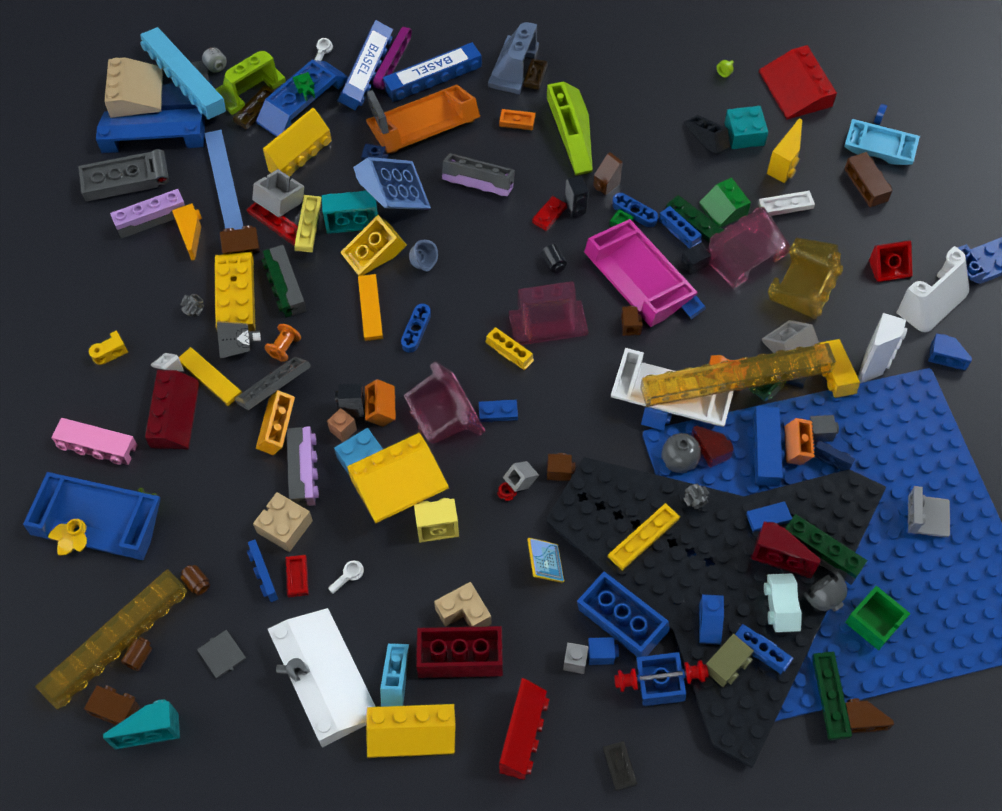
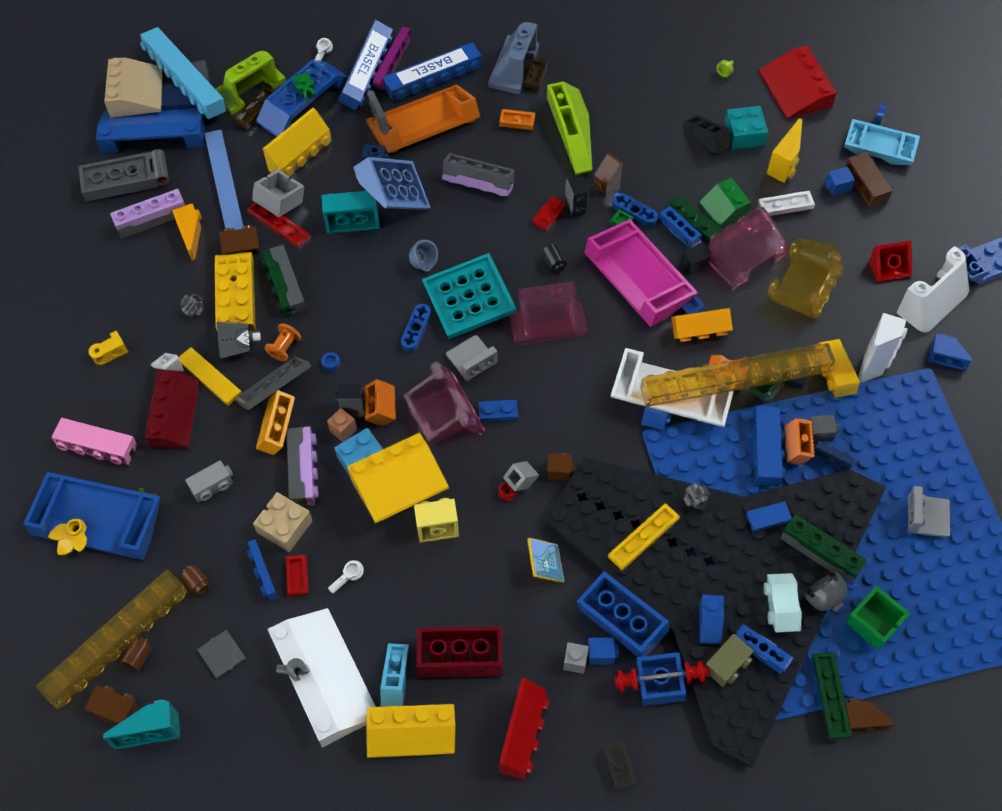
(210, 481): none -> light grey brick
(214, 59): light grey head -> none
(308, 223): light yellow tile -> none
(330, 362): none -> blue tile
(370, 307): light orange tile -> none
(373, 246): yellow slope -> none
(463, 603): tan brick -> none
(470, 320): none -> teal piece
(472, 357): none -> light grey bracket
(509, 348): yellow piece -> none
(631, 321): reddish brown brick -> none
(681, 453): dark grey cylinder -> none
(702, 324): none -> light orange brick
(713, 445): clear red slope -> none
(782, 550): dark red slope -> none
(791, 335): light grey slope -> none
(839, 181): none -> blue brick

